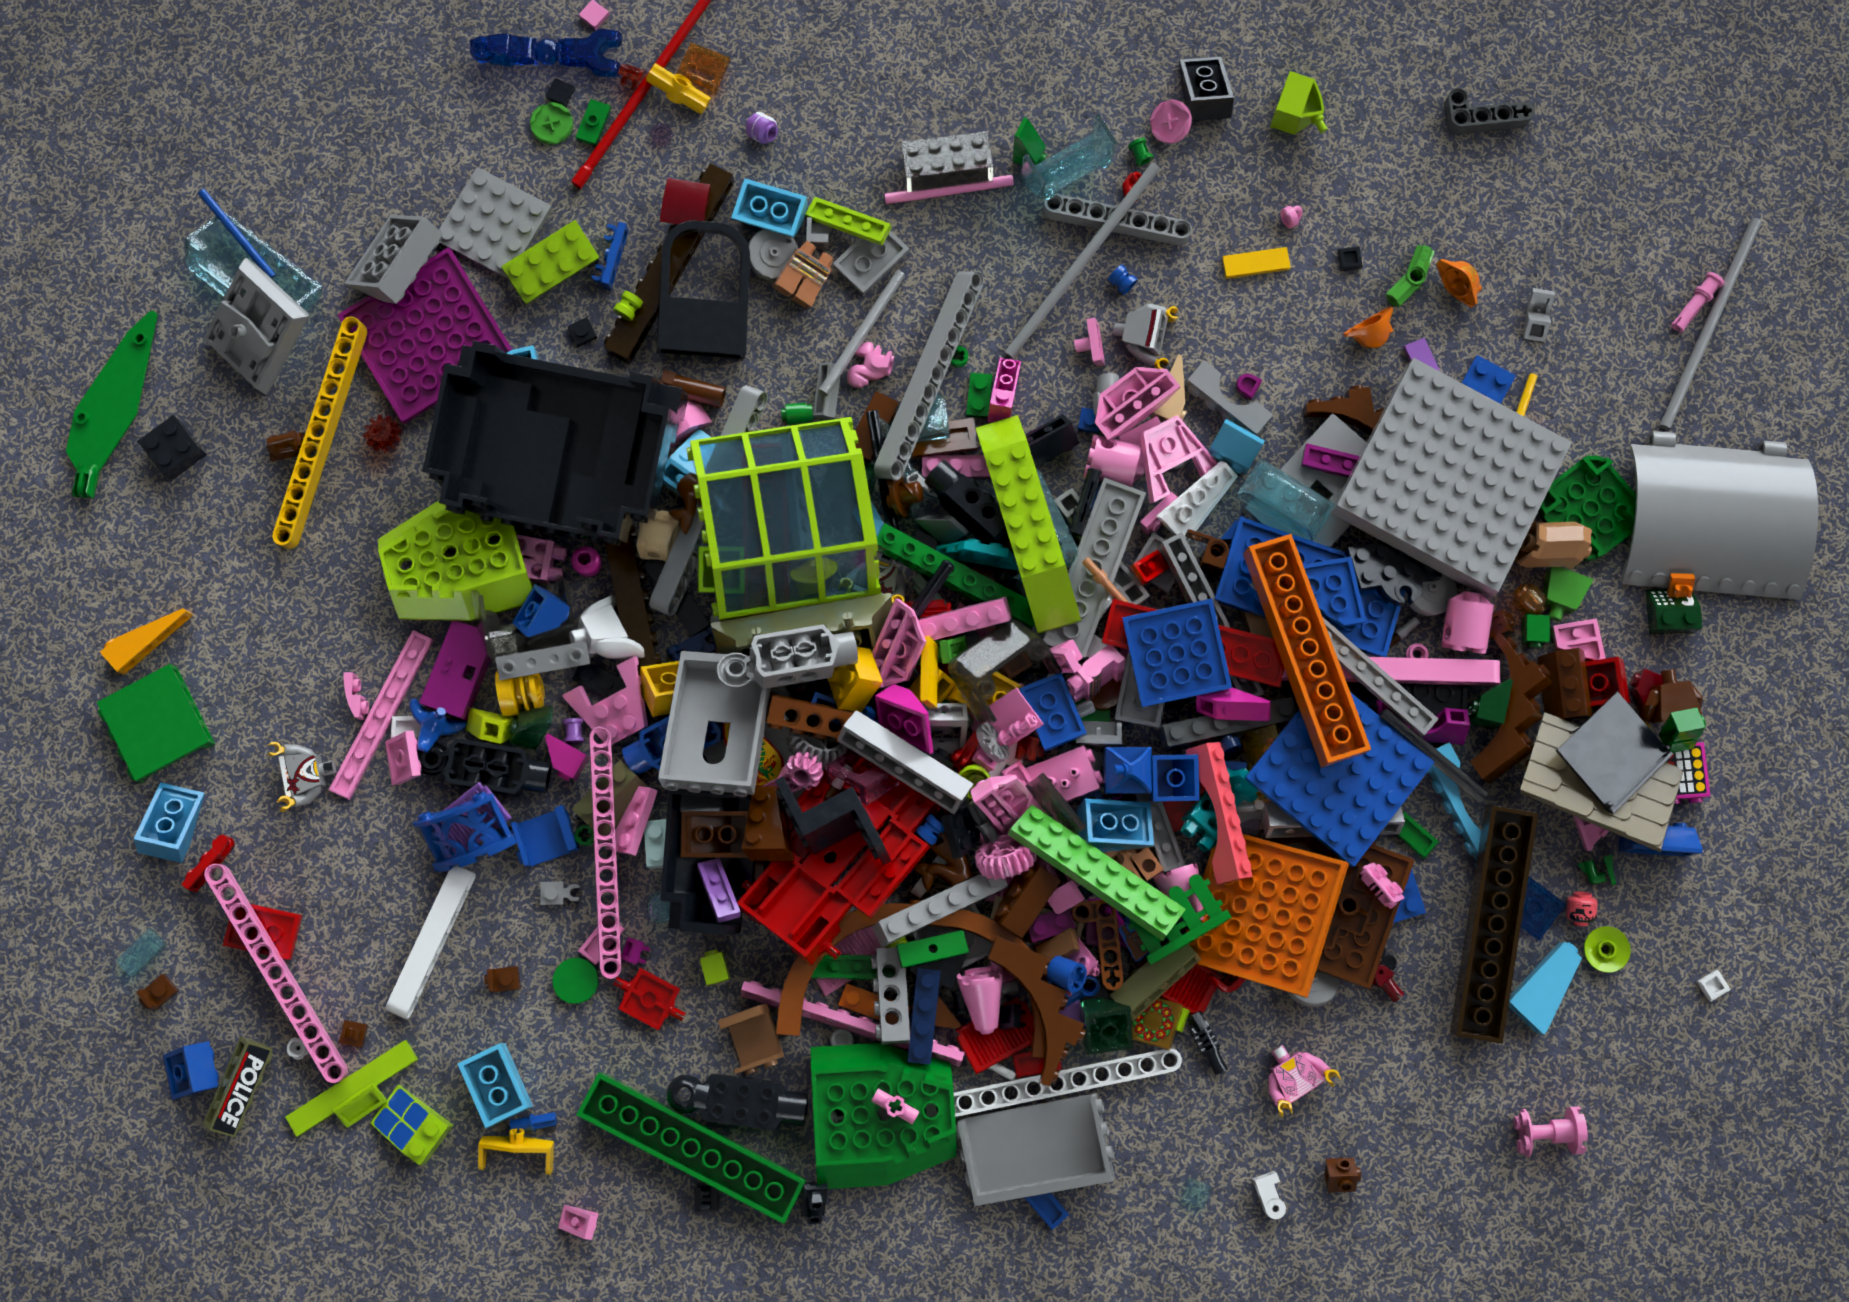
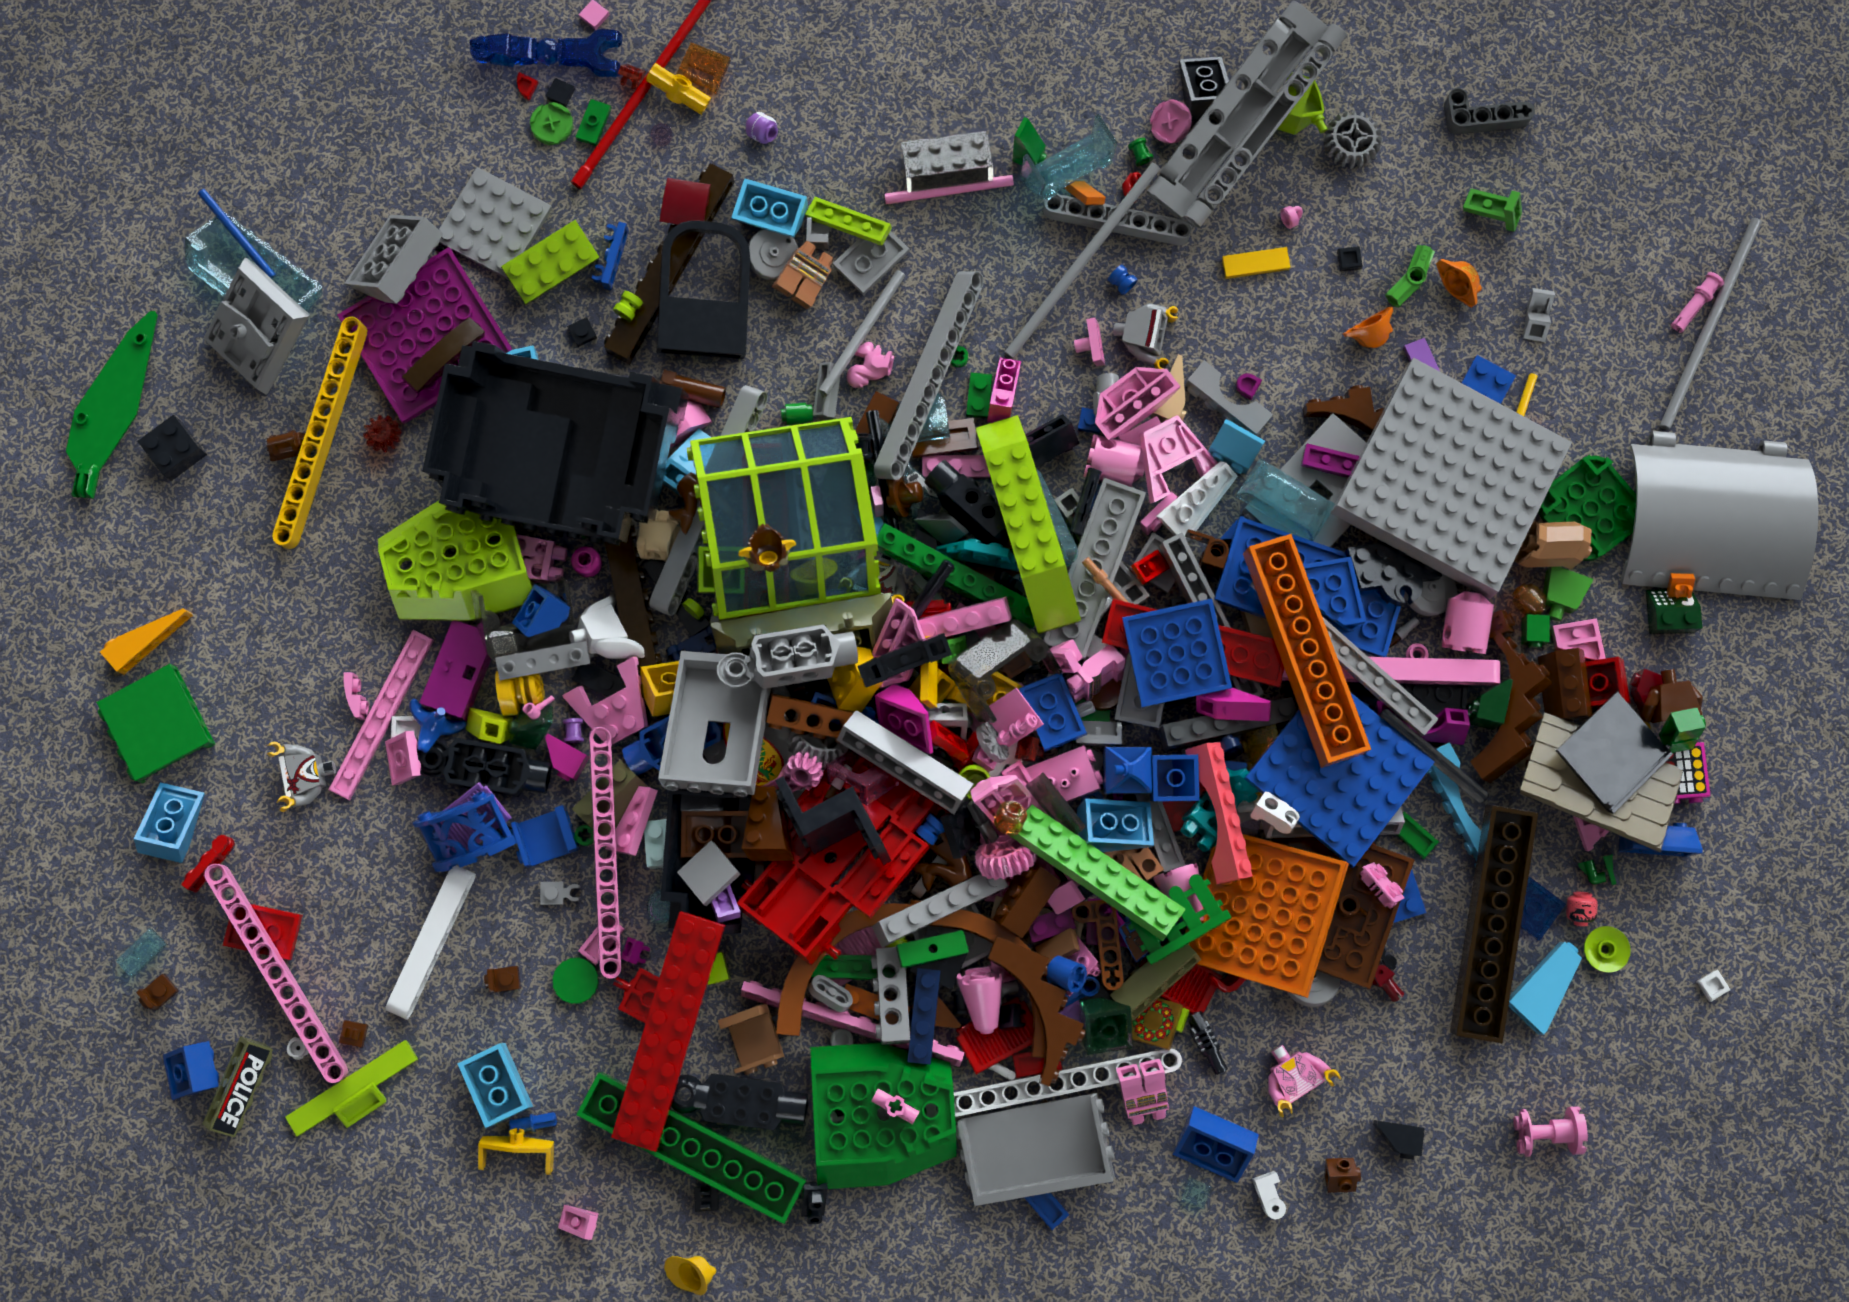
(411, 1125): slope -> none
(444, 352): none -> dark brown slope
(526, 85): none -> red tile
(534, 711): none -> bright pink hand
(668, 1031): none -> red plate
(690, 1273): none -> yellow piece
(693, 608): none -> lime tile
(708, 873): none -> light grey tile
(766, 549): none -> reddish brown hair
(830, 993): none -> light grey plate
(865, 444): none -> black bush
(877, 501): none -> bright pink tile
(904, 659): none -> black slope
(948, 741): none -> red plate
(1010, 818): none -> clear orange head
(1085, 193): none -> orange tile
(1144, 1099): none -> bright pink hips
(1216, 1144): none -> blue slope
(1245, 116): none -> light grey panel
(1276, 813): none -> white leg
(1369, 137): none -> light grey gear
(1402, 1138): none -> black slope
(1495, 207): none -> bright green bracket

